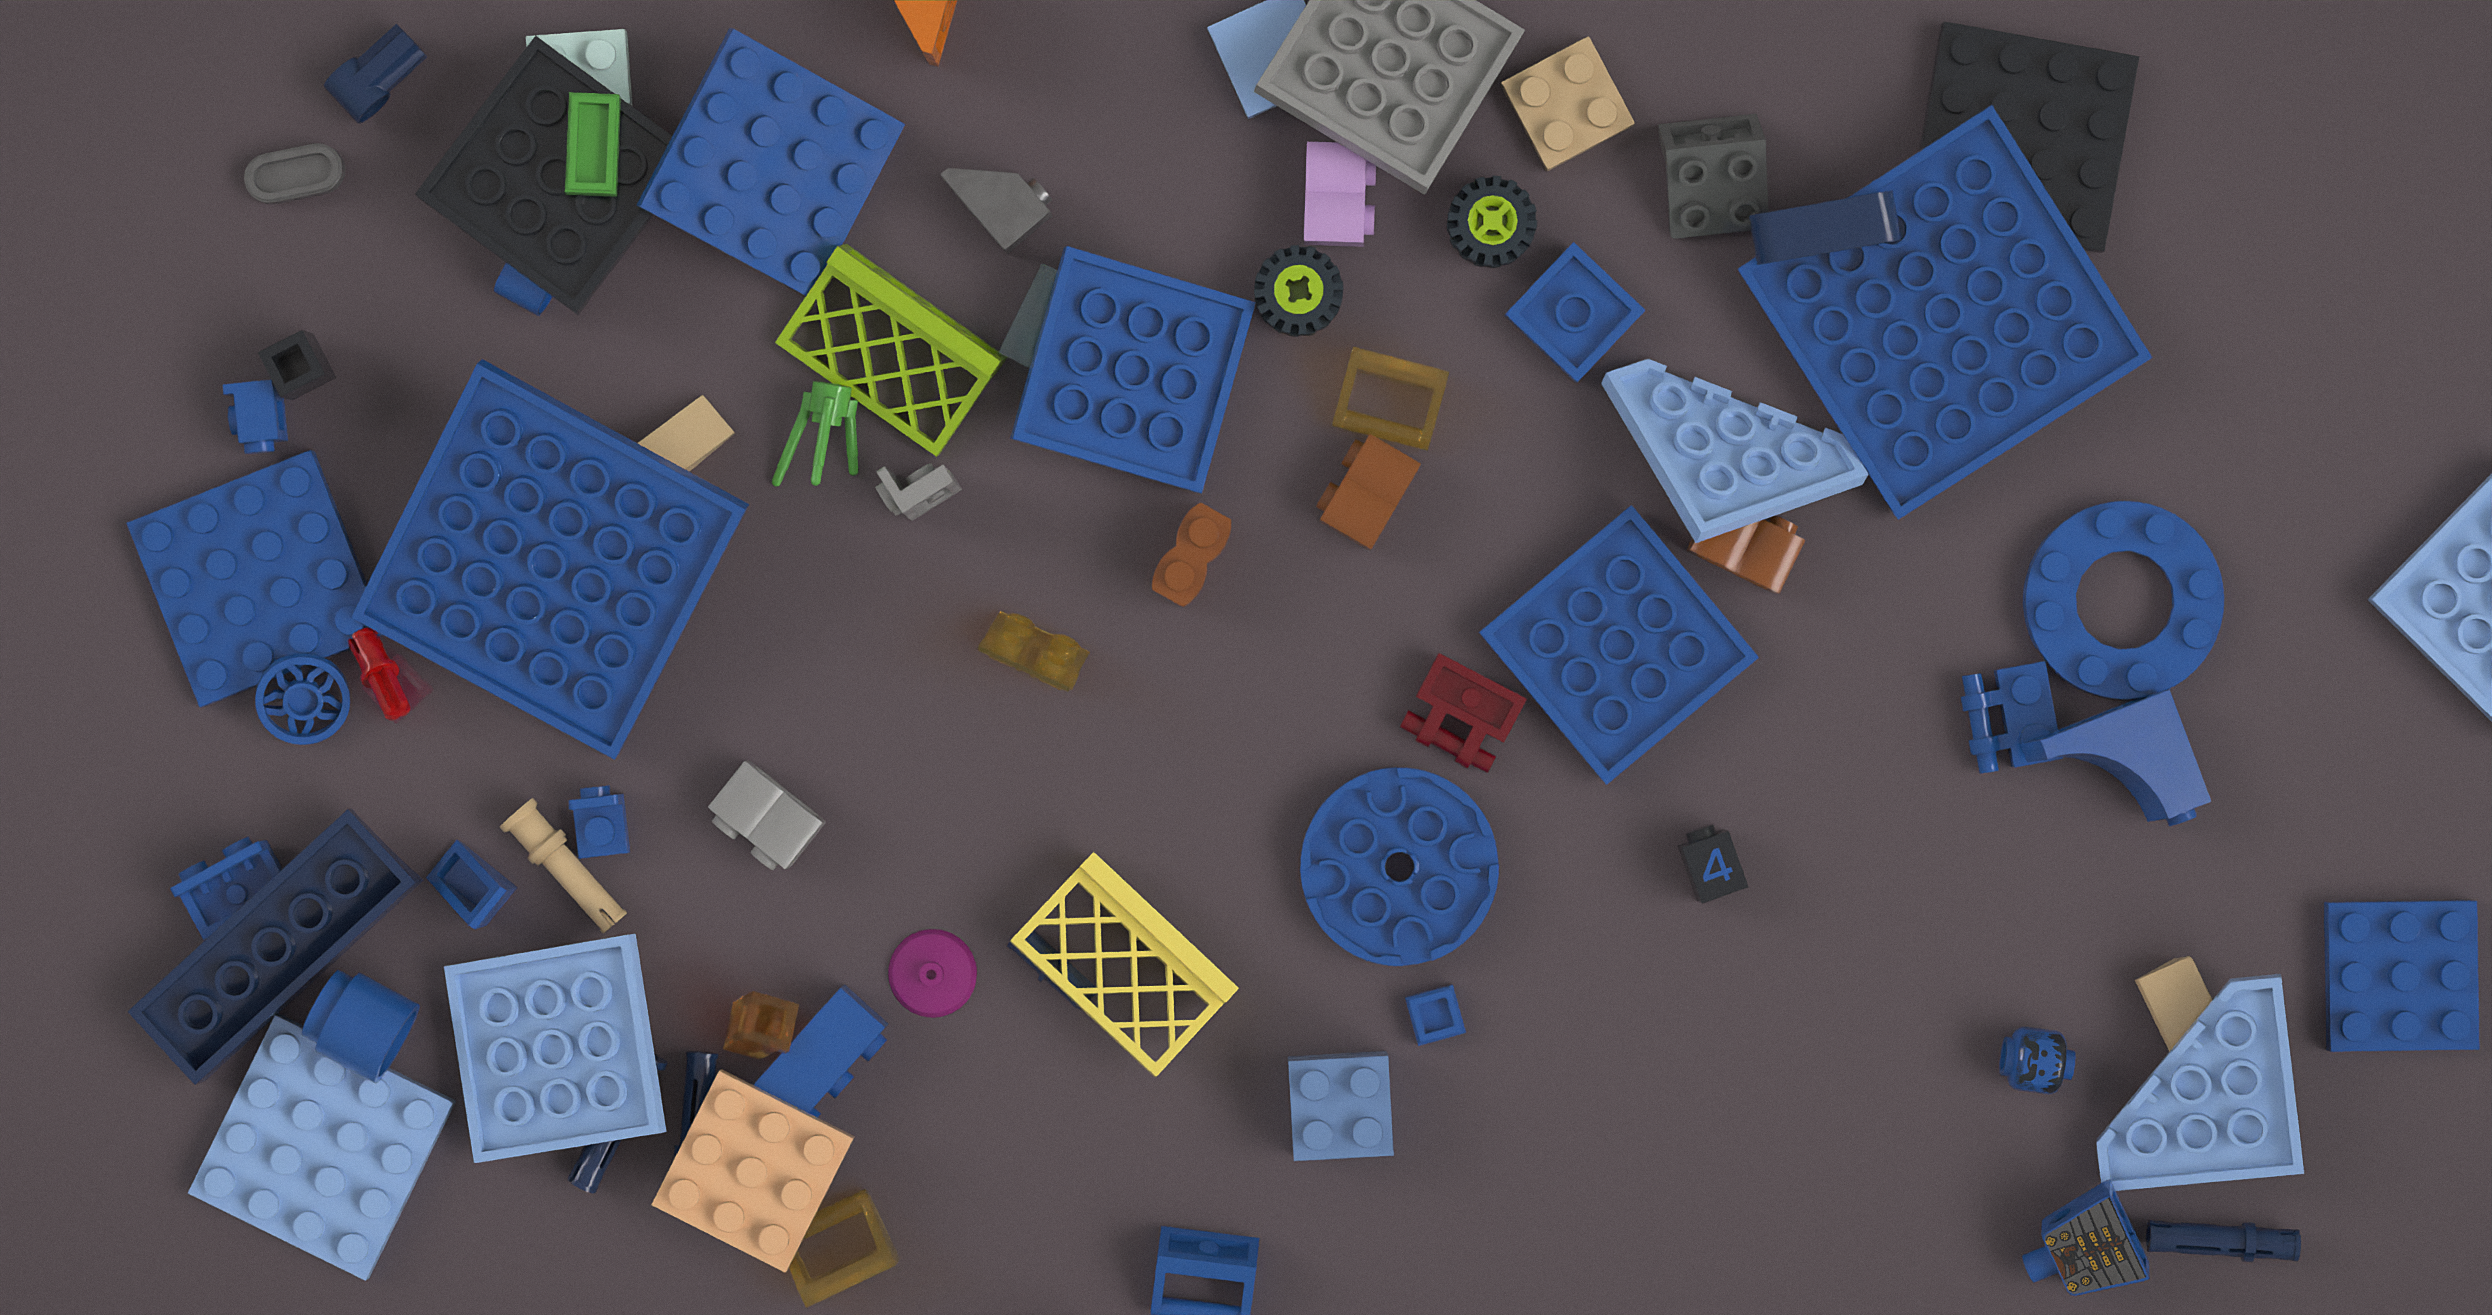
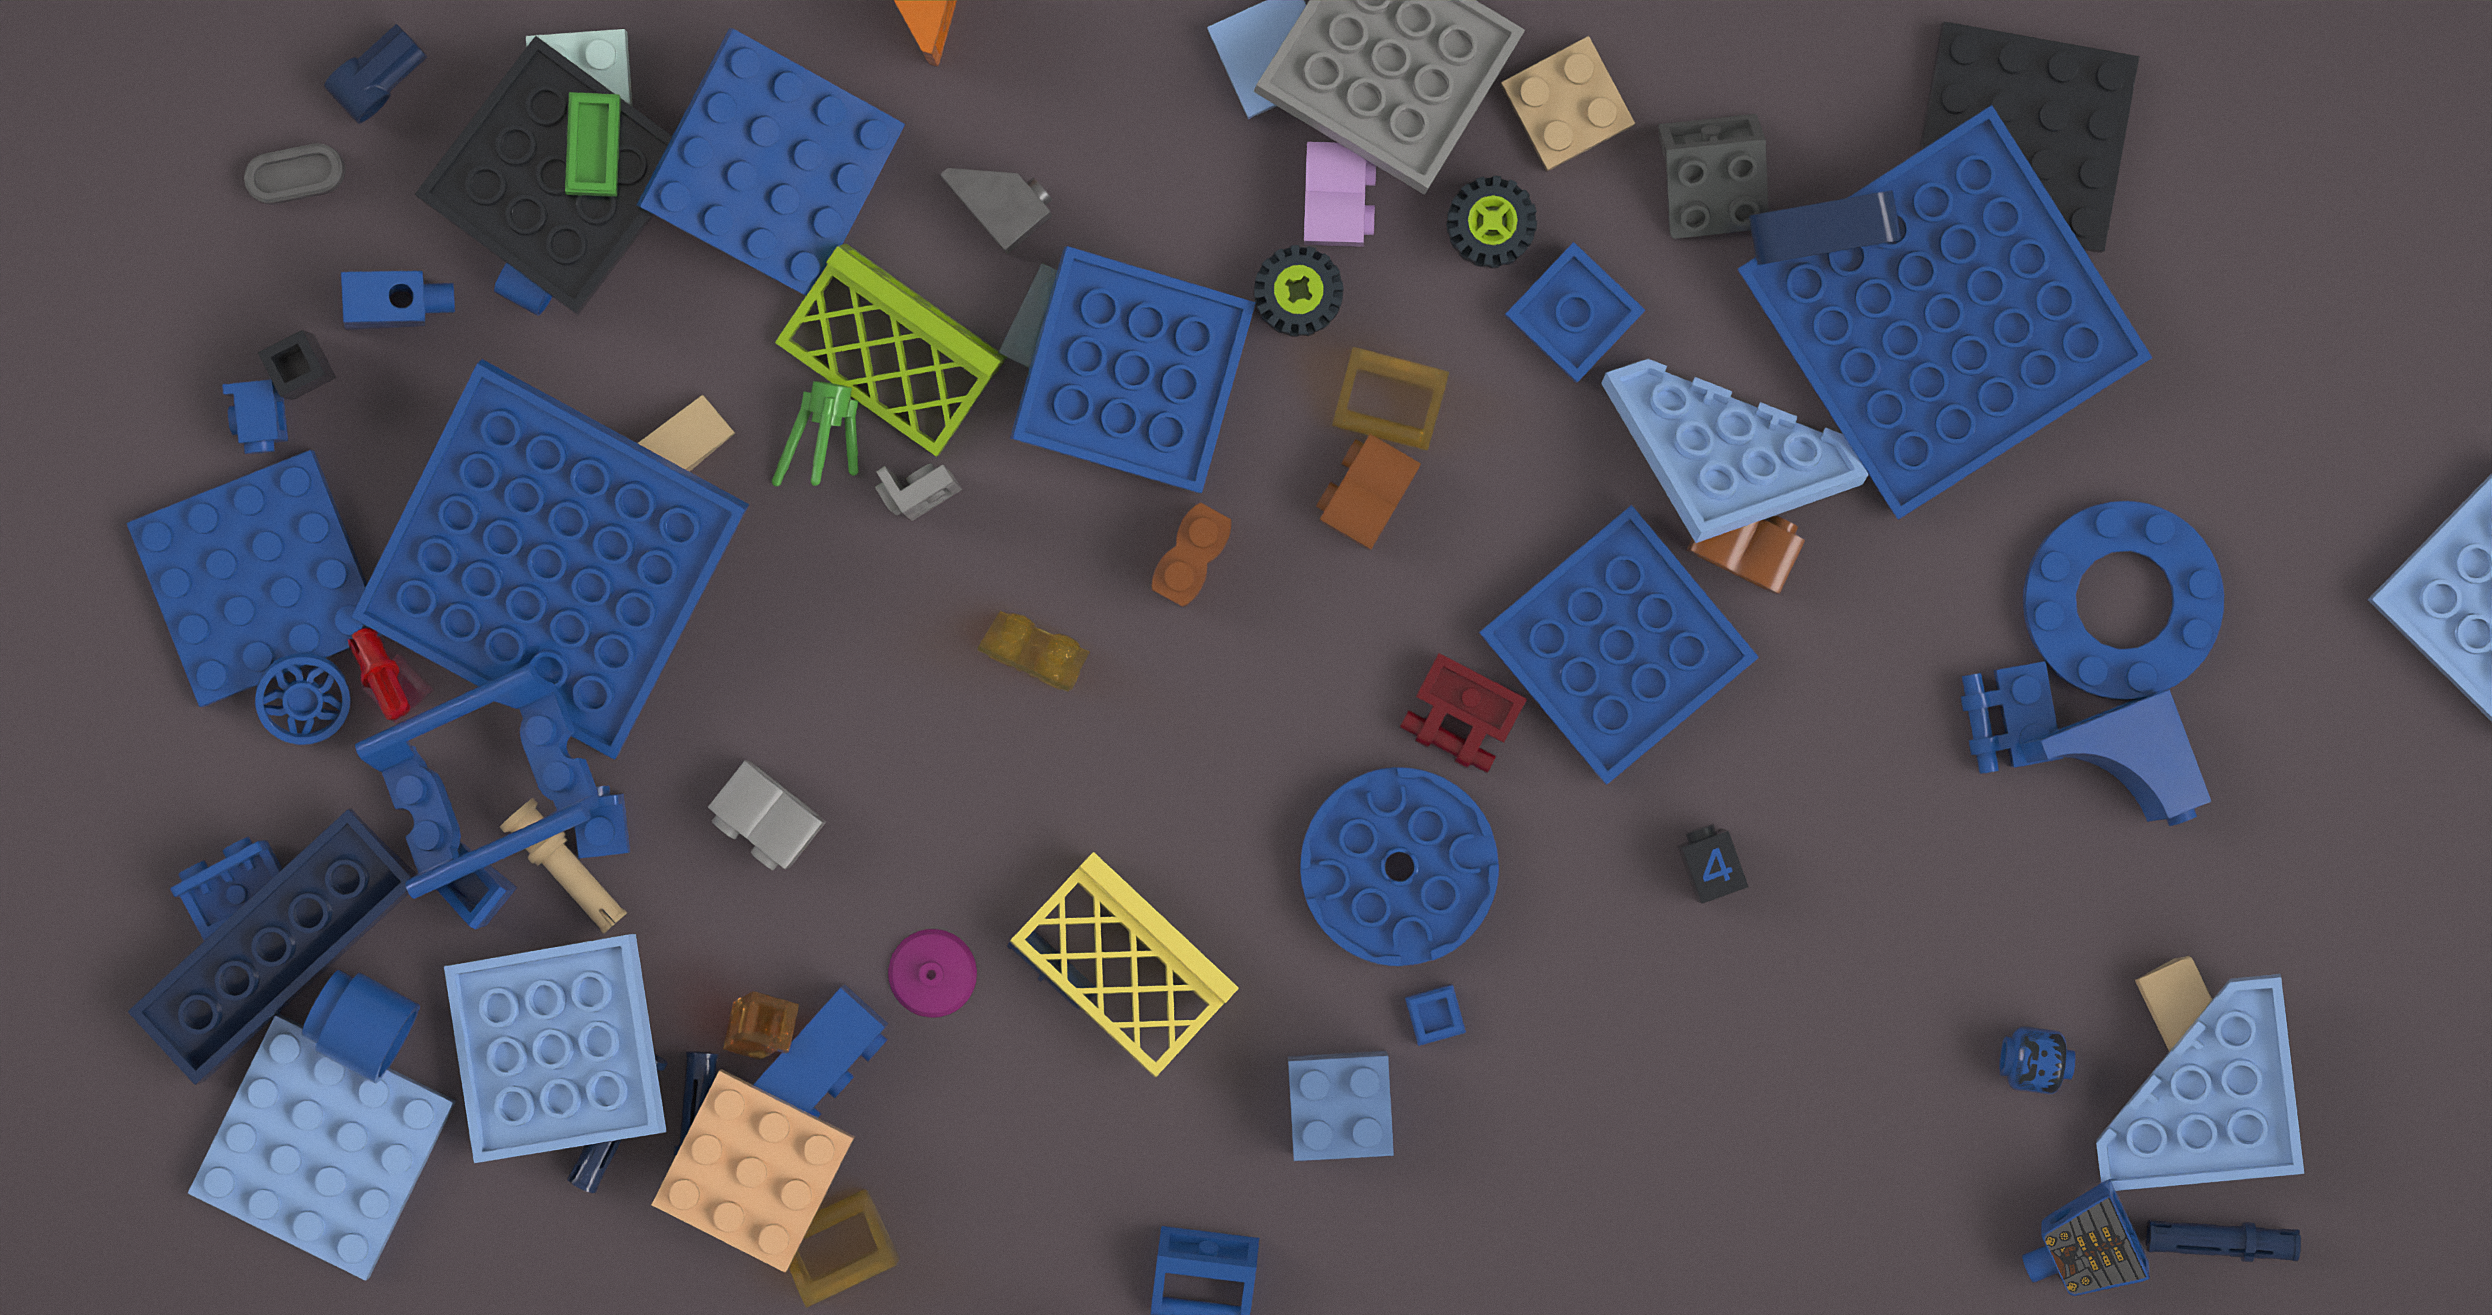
(369, 293): none -> blue torso
(422, 792): none -> blue piece
(2401, 975): blue plate -> none

